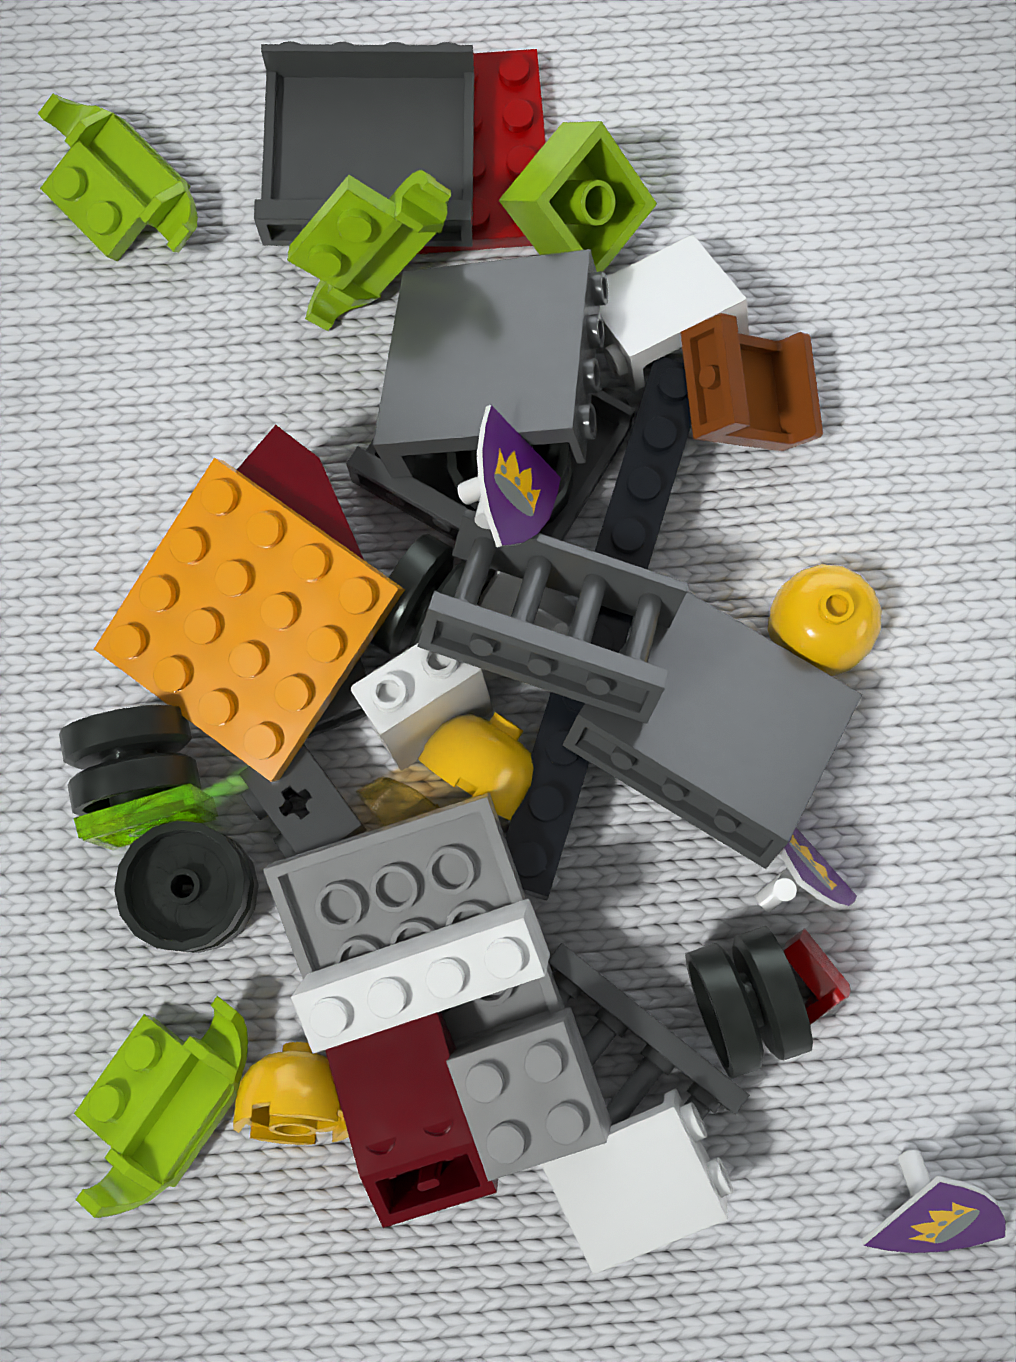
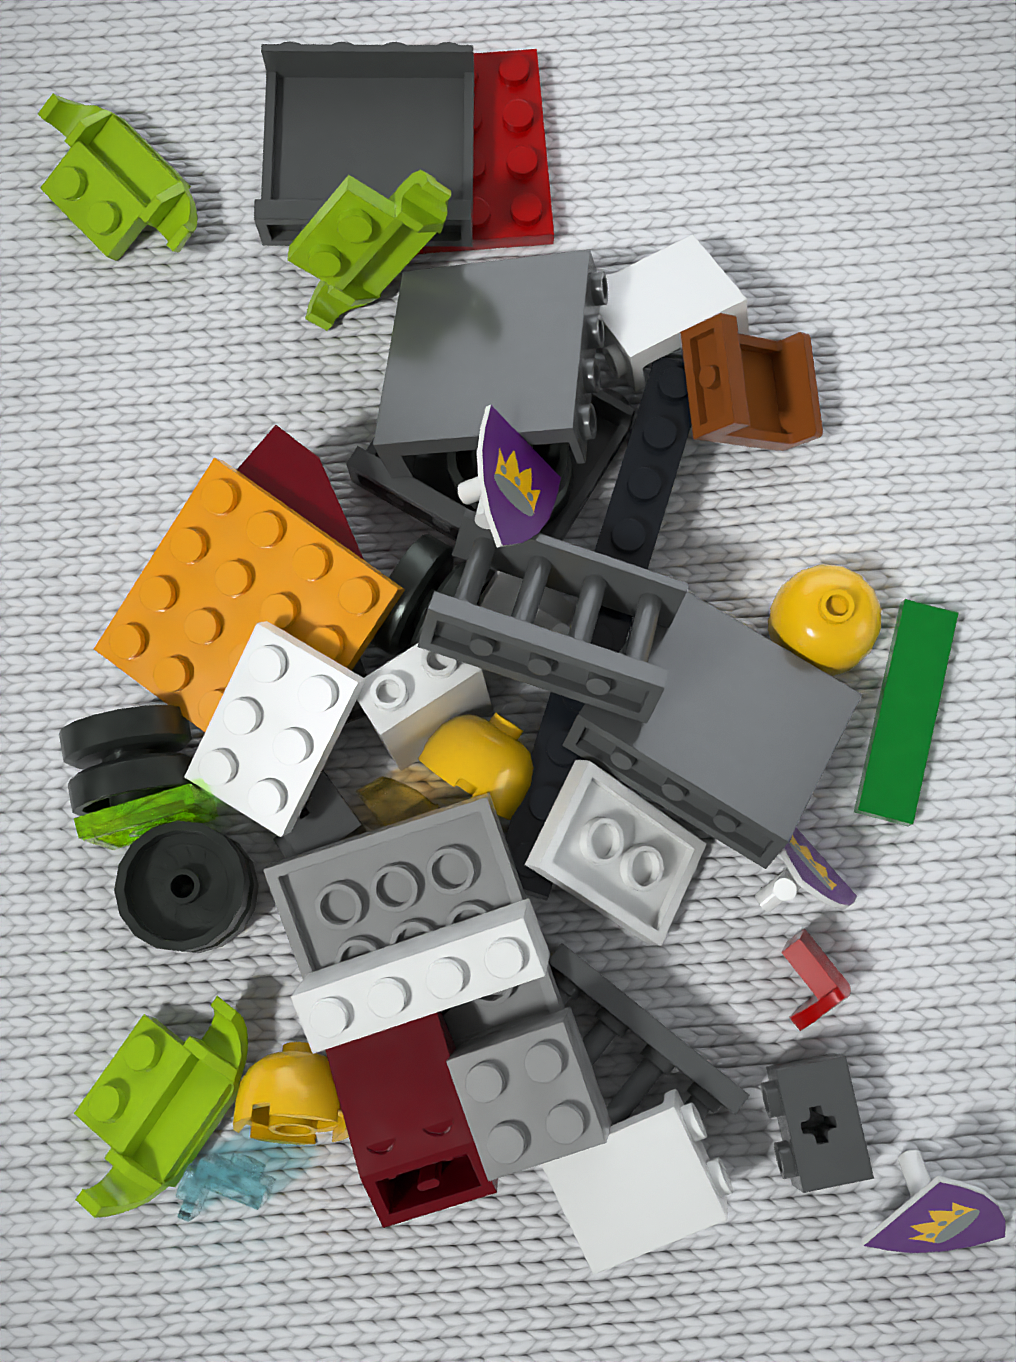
(233, 1178): none -> clear light blue bracket
(274, 728): none -> white plate
(579, 194): lime brick -> none
(616, 852): none -> white plate
(749, 1001): pearl dark grey wheel -> none
(839, 1149): none -> dark grey brick
(906, 713): none -> green tile

